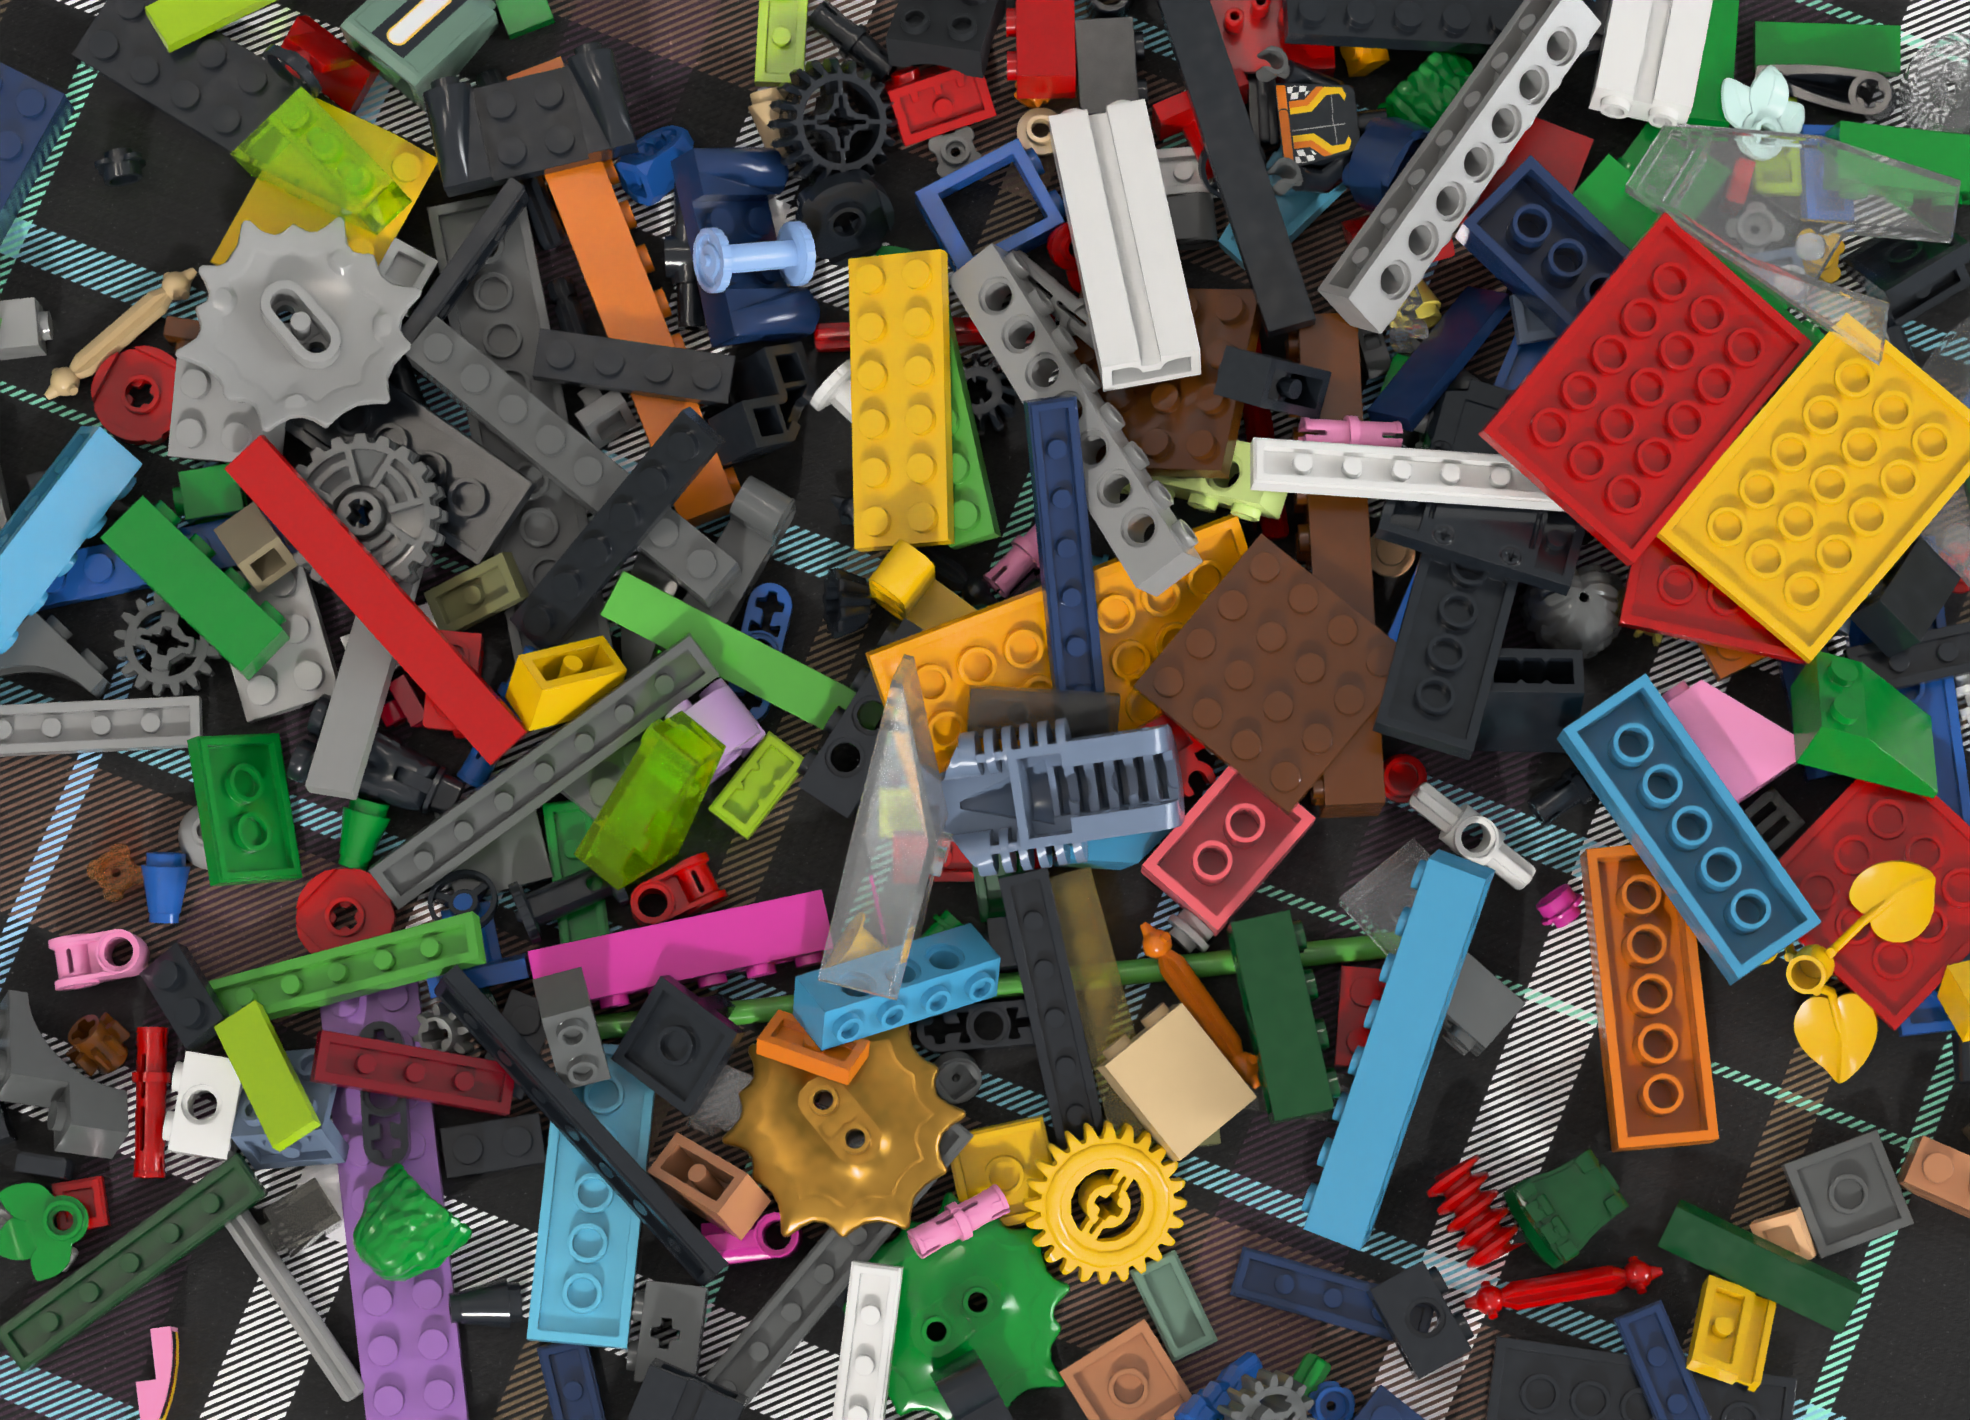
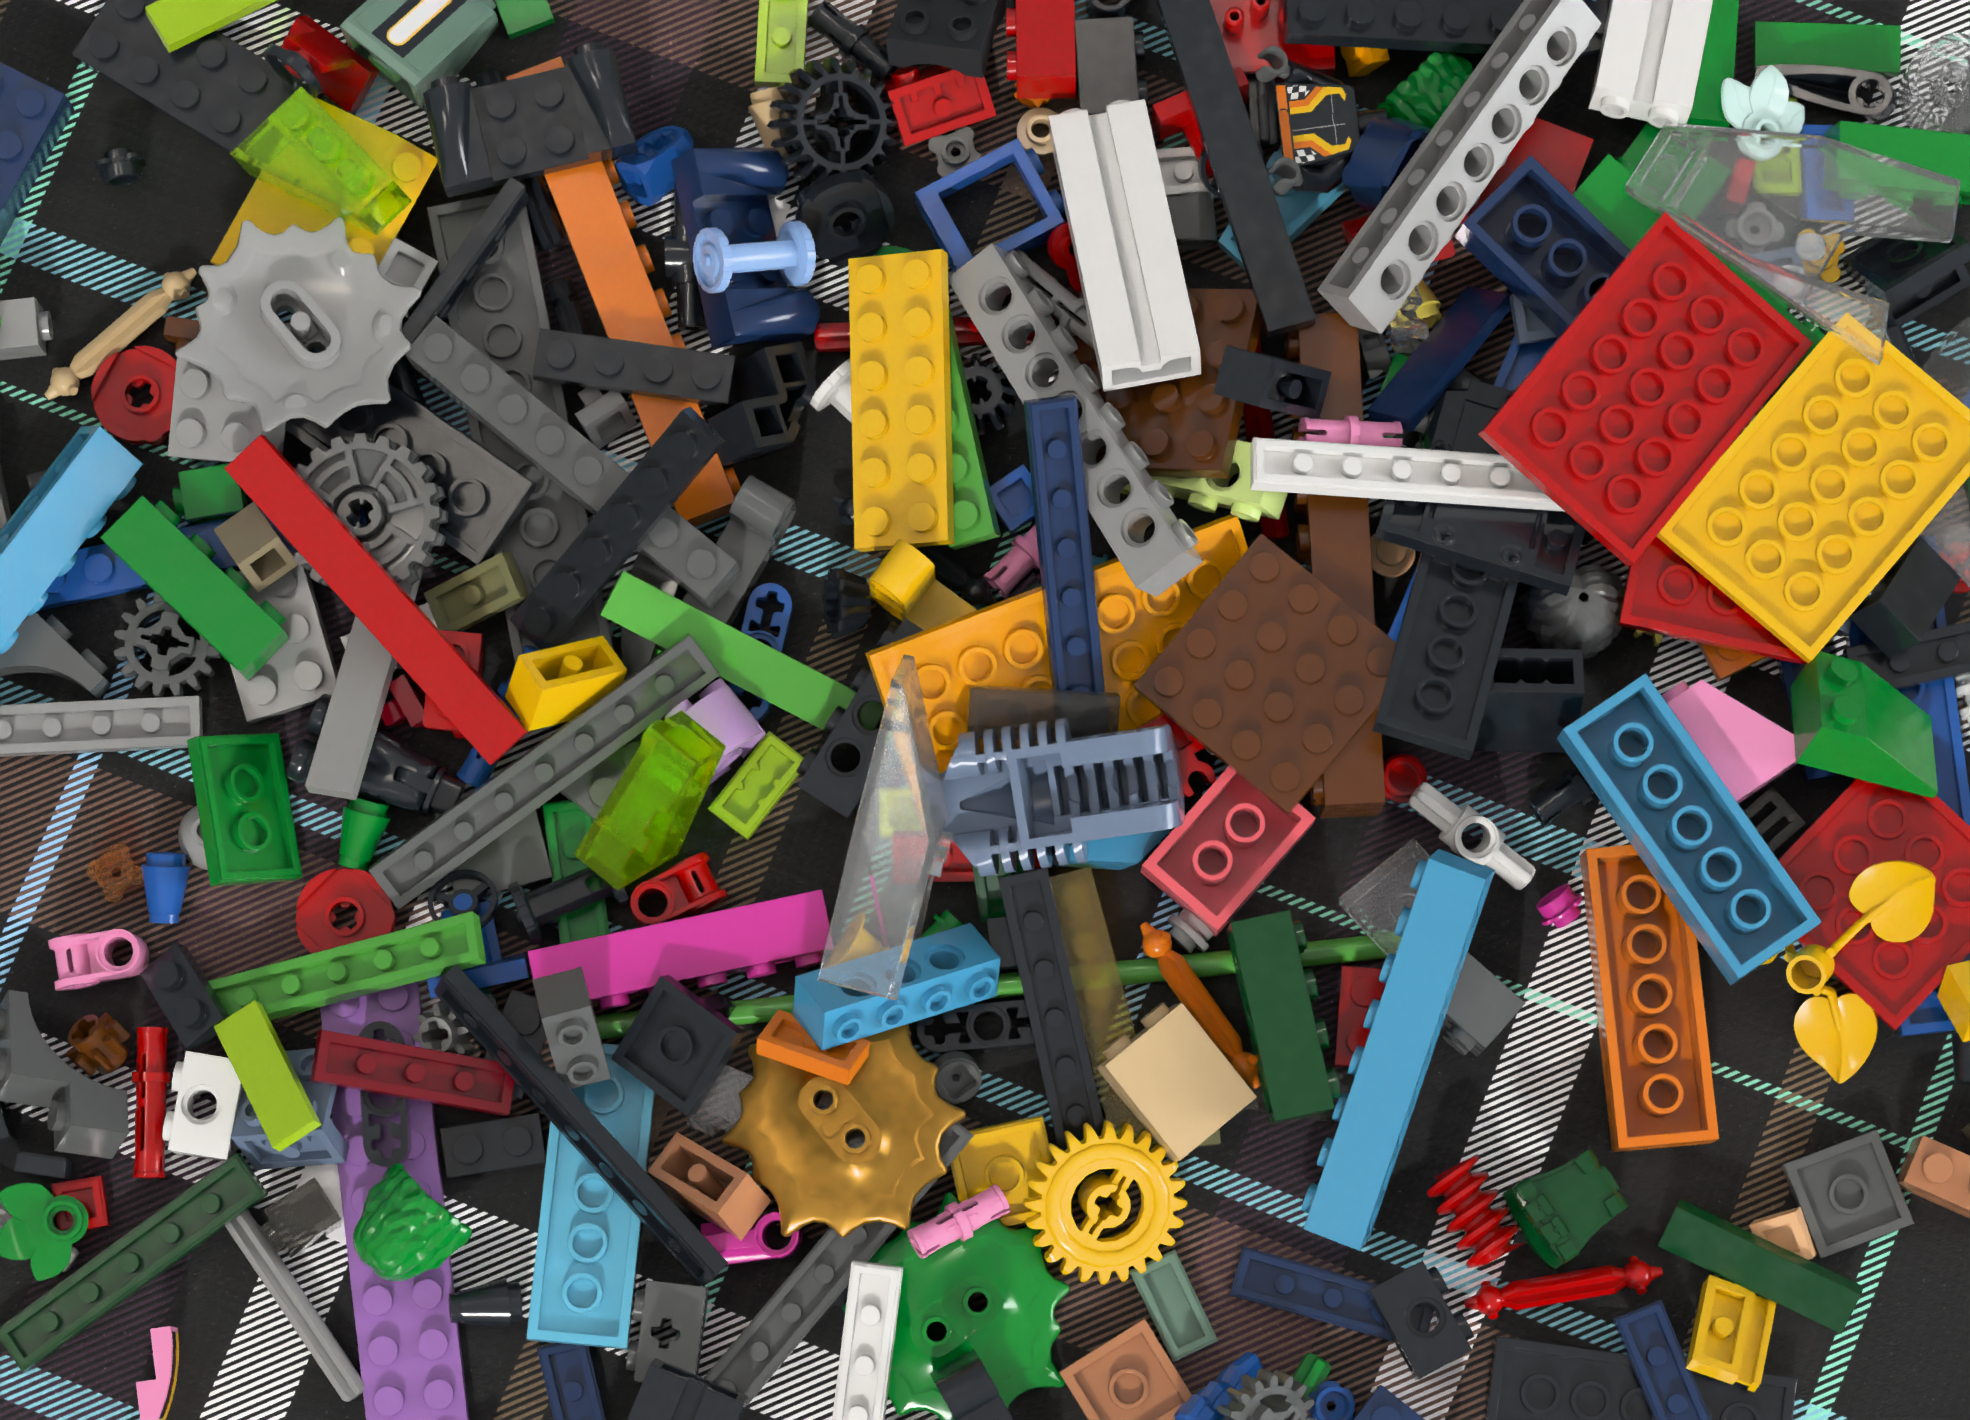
(1014, 499): none -> blue plate

